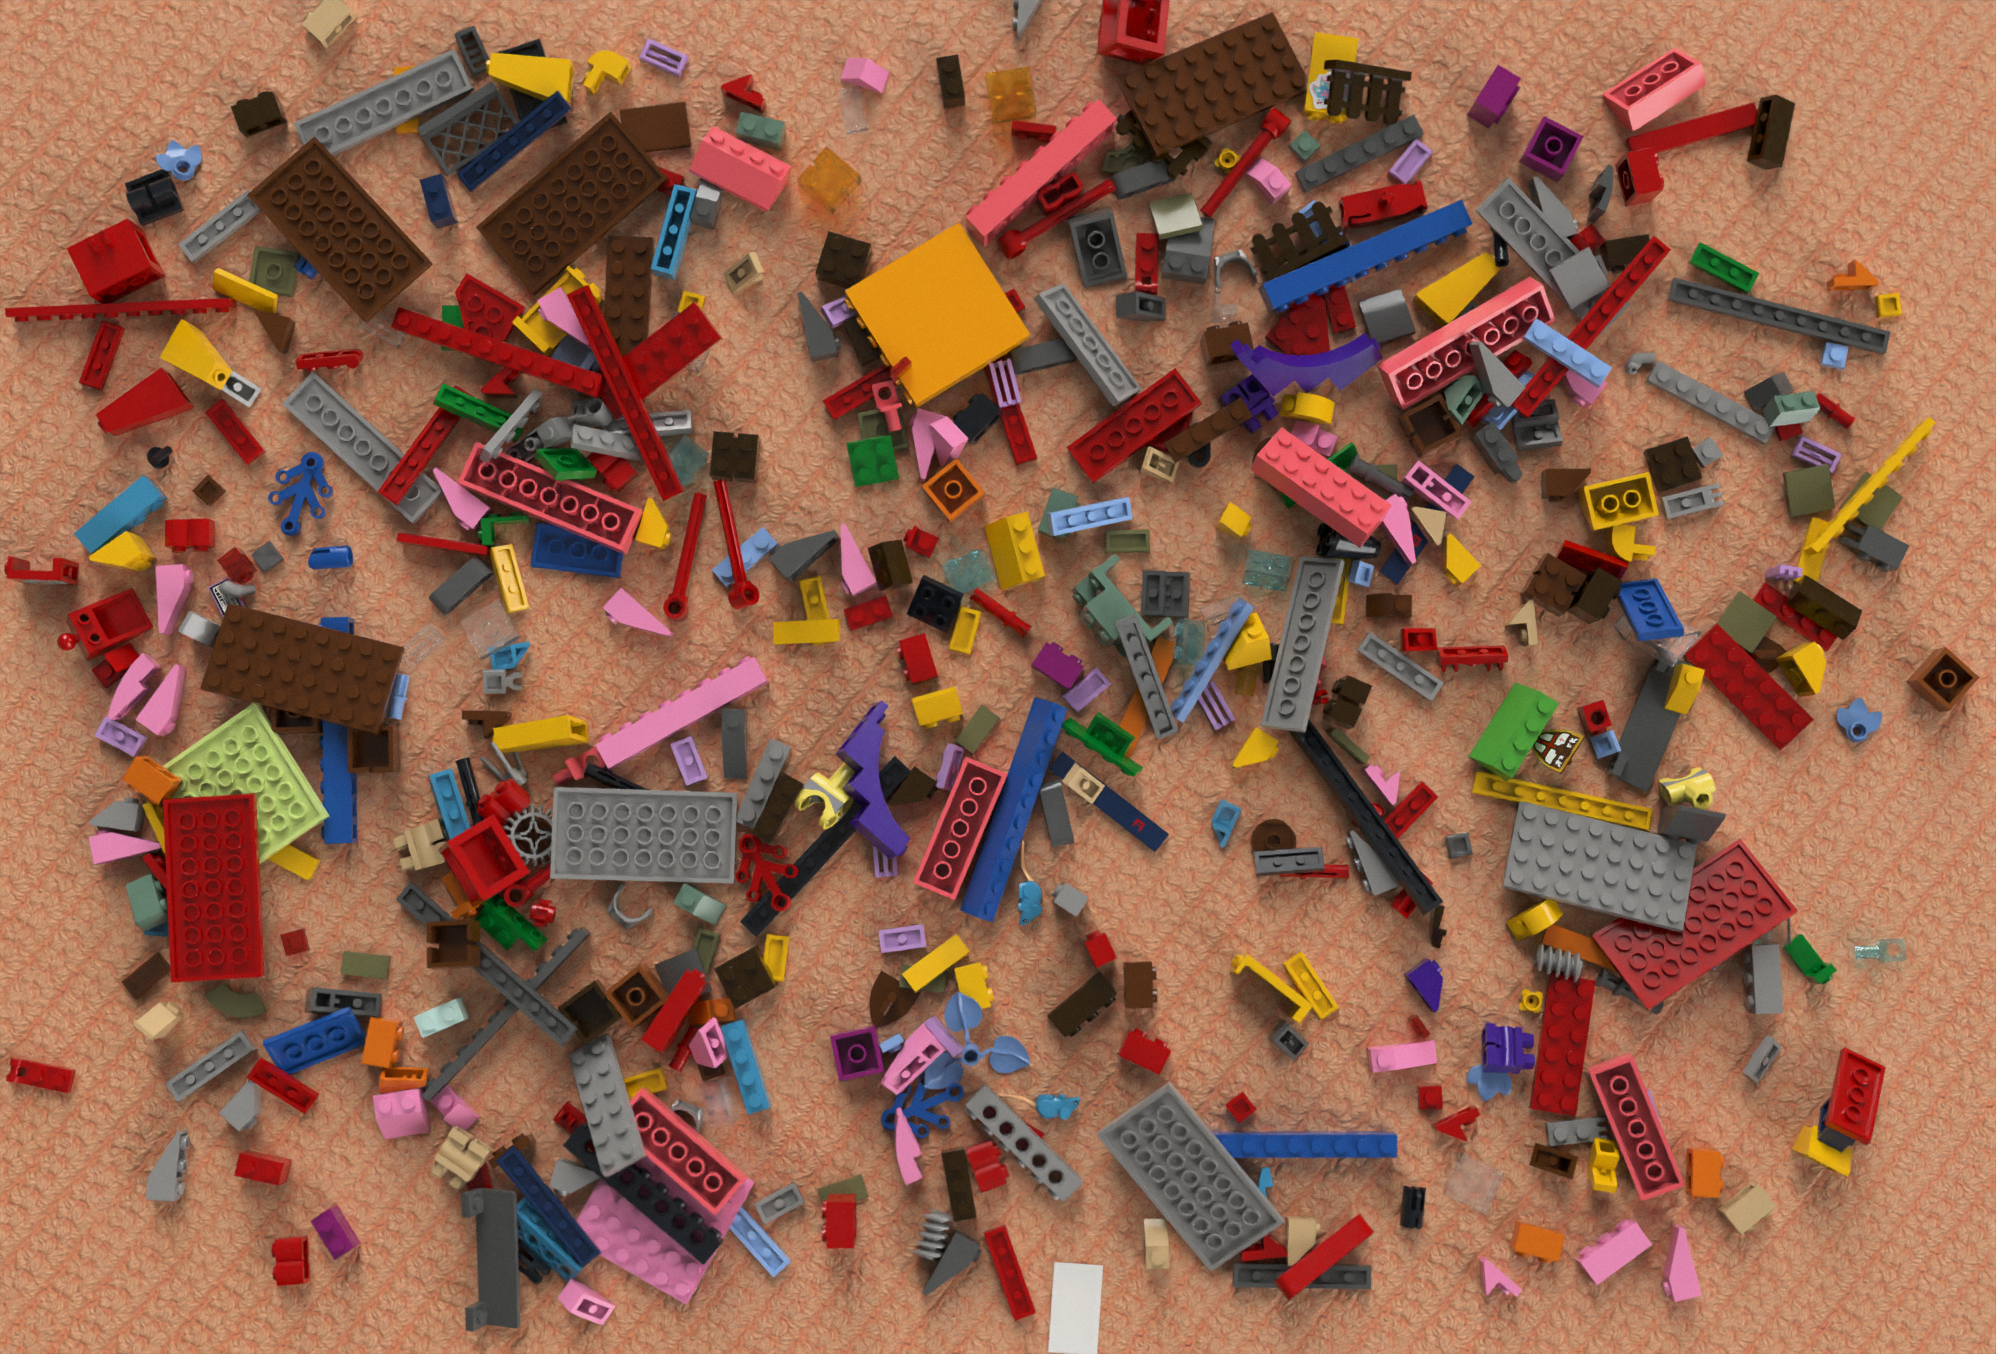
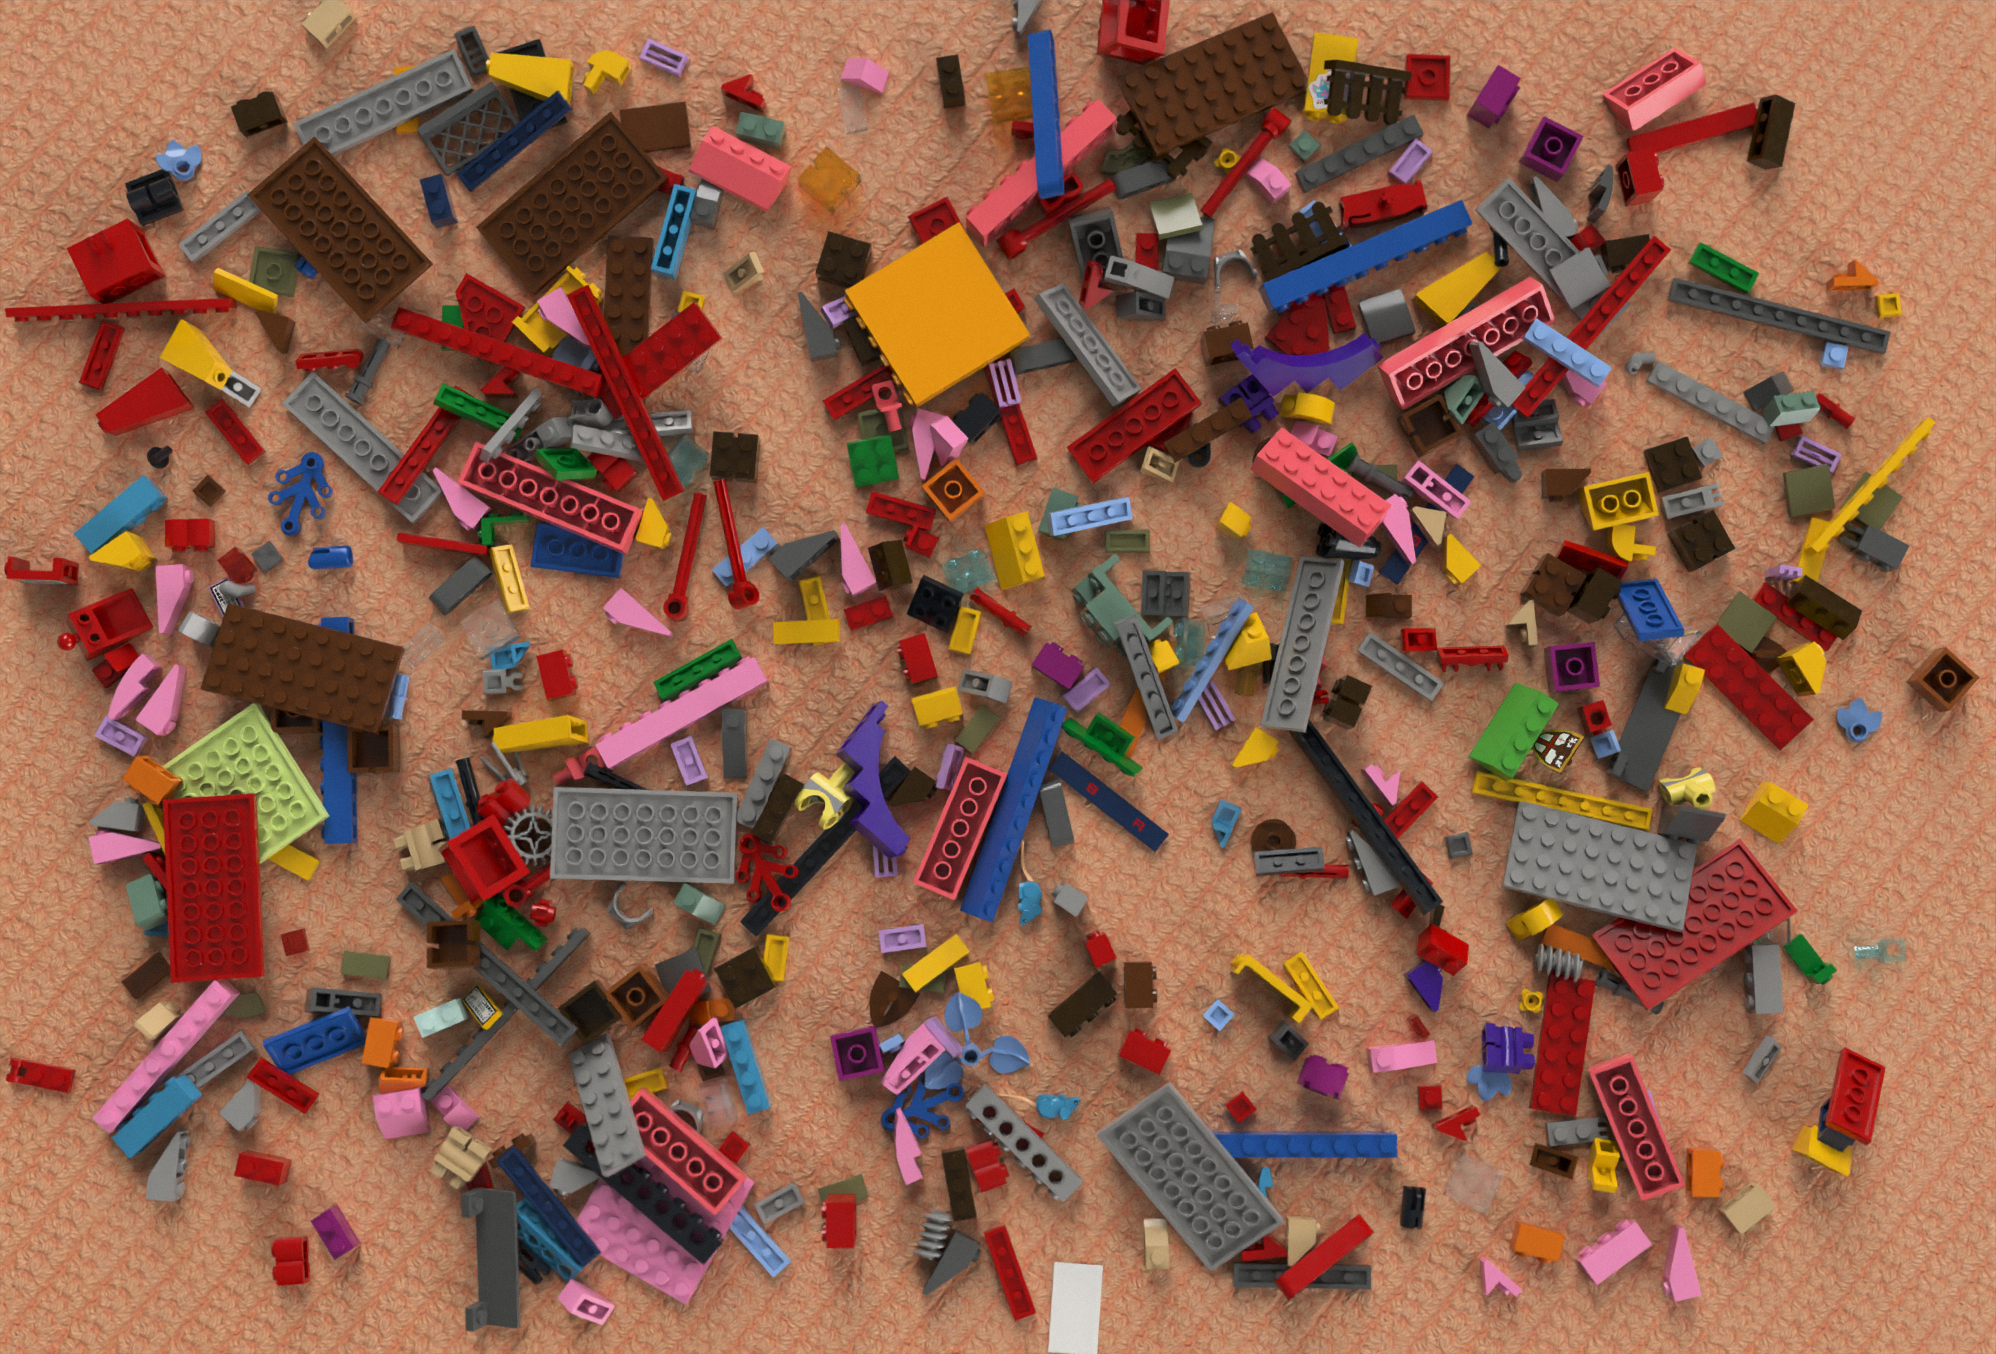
(157, 1116): none -> dark azure brick
(166, 1055): none -> bright pink brick
(363, 381): none -> dark grey pin
(482, 1006): none -> tile
(557, 675): none -> red brick
(697, 670): none -> green plate
(734, 1146): none -> red plate
(900, 368): clear red tile -> none
(901, 511): none -> red plate
(934, 219): none -> red plate
(984, 685): none -> light grey slope
(1046, 114): none -> blue beam
(1083, 783): tan slope -> none
(1091, 291): none -> red slope
(1138, 277): none -> light grey slope
(1162, 655): none -> yellow slope
(1218, 1014): none -> light blue plate
(1323, 1077): none -> magenta brick
(1350, 747): olive tile -> none
(1429, 77): none -> red plate
(1442, 949): none -> red brick
(1571, 667): none -> magenta brick
(1701, 542): none -> dark brown piece
(1773, 812): none -> yellow slope

